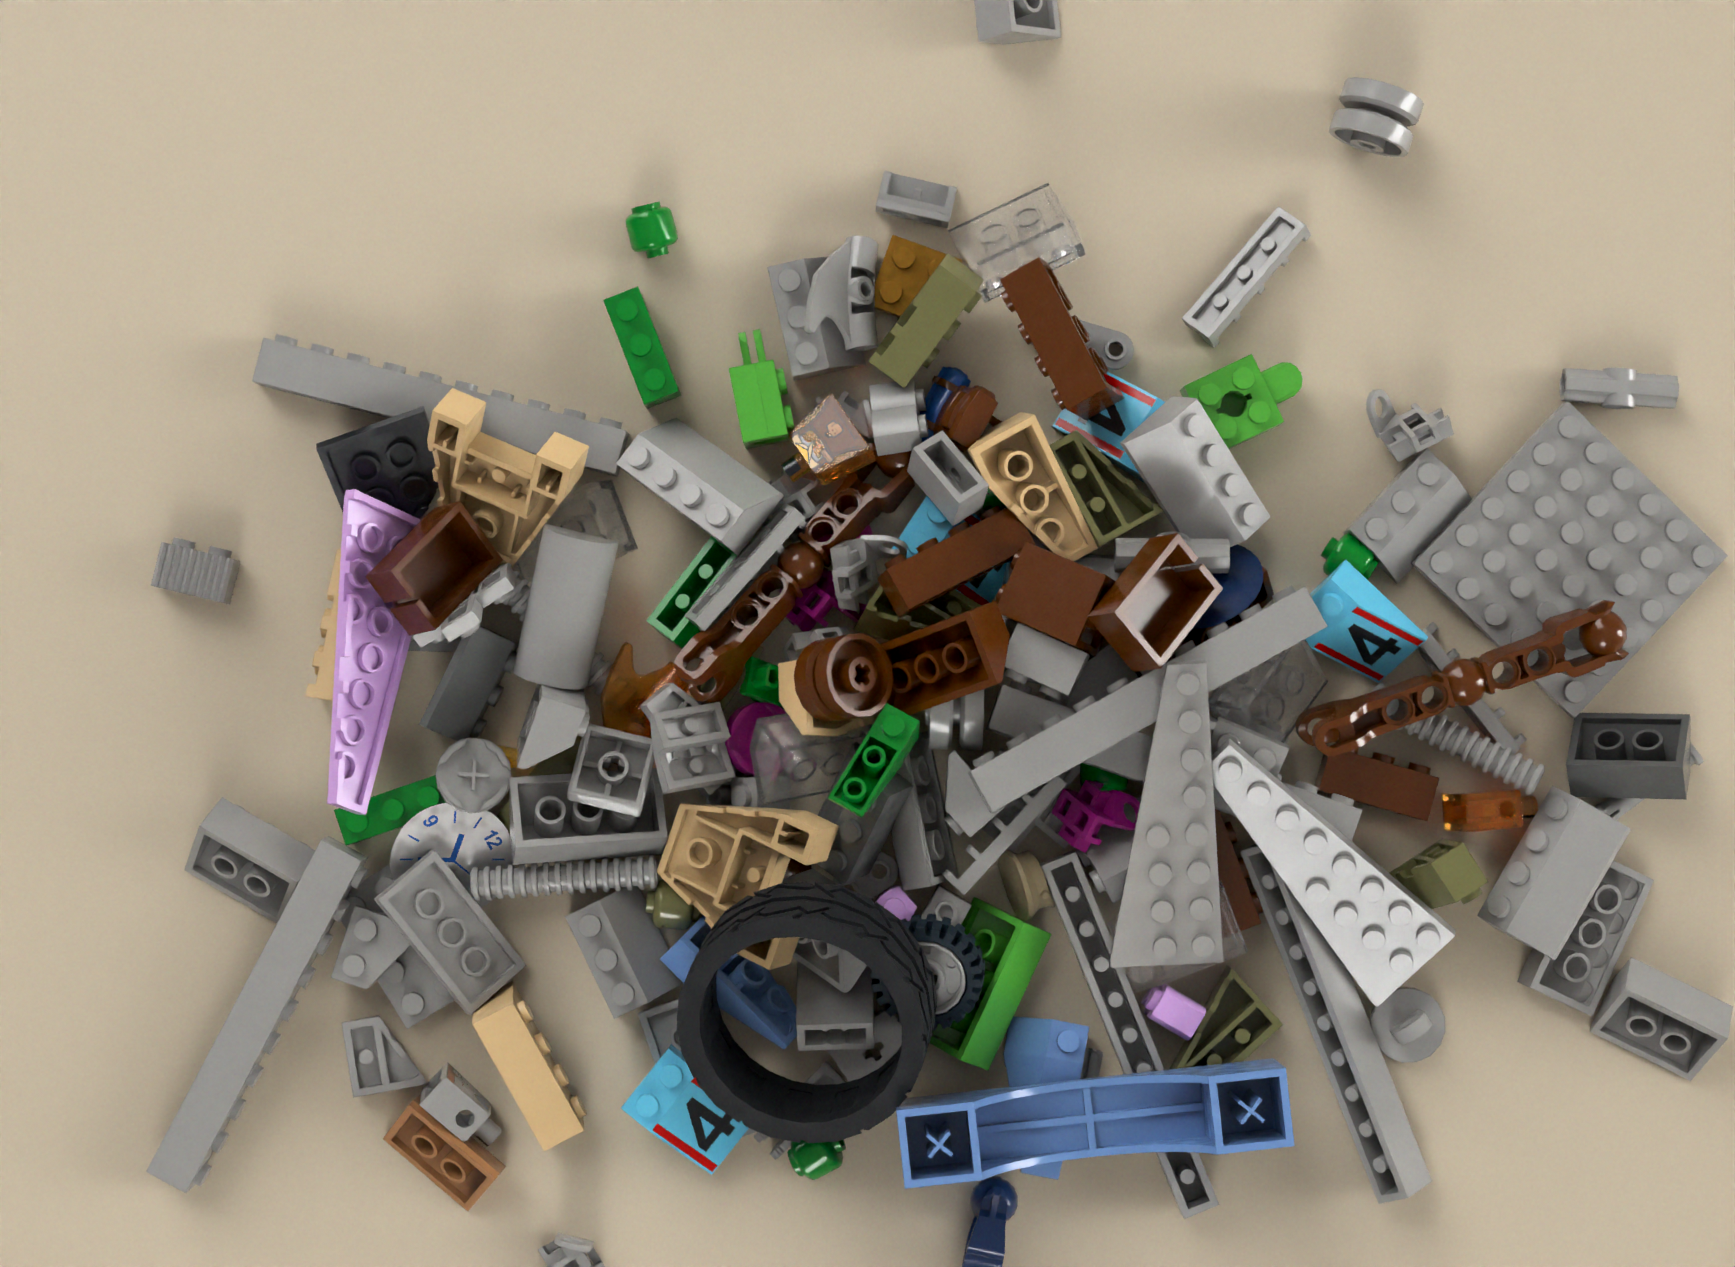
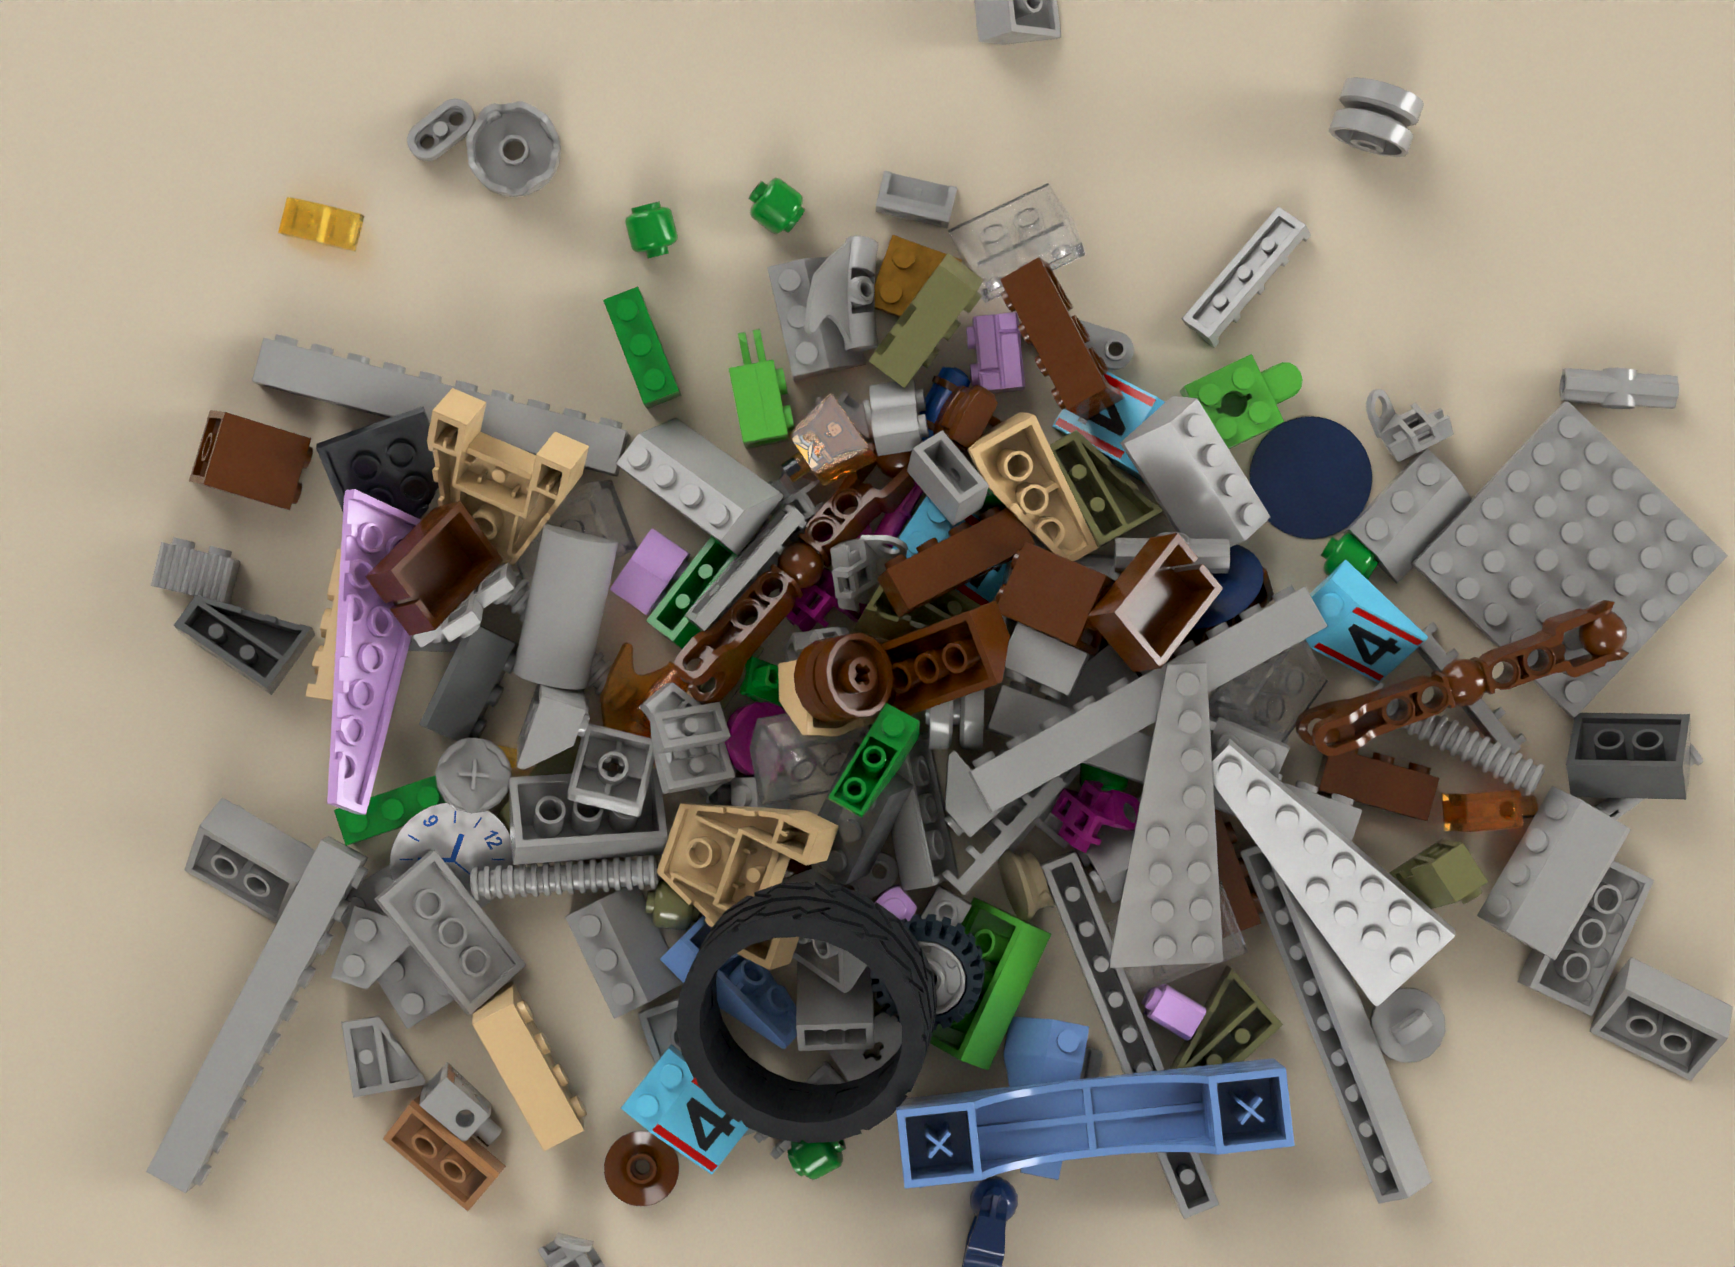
(246, 641): none -> dark grey wedge
(251, 460): none -> reddish brown slope
(321, 224): none -> clear yellow slope
(439, 127): none -> light grey plate
(507, 123): none -> light grey plate
(628, 1182): none -> reddish brown dish
(650, 572): none -> lavender brick
(776, 205): none -> green head
(894, 522): none -> dark pink axle
(997, 353): none -> lavender brick
(1311, 477): none -> dark blue sticker

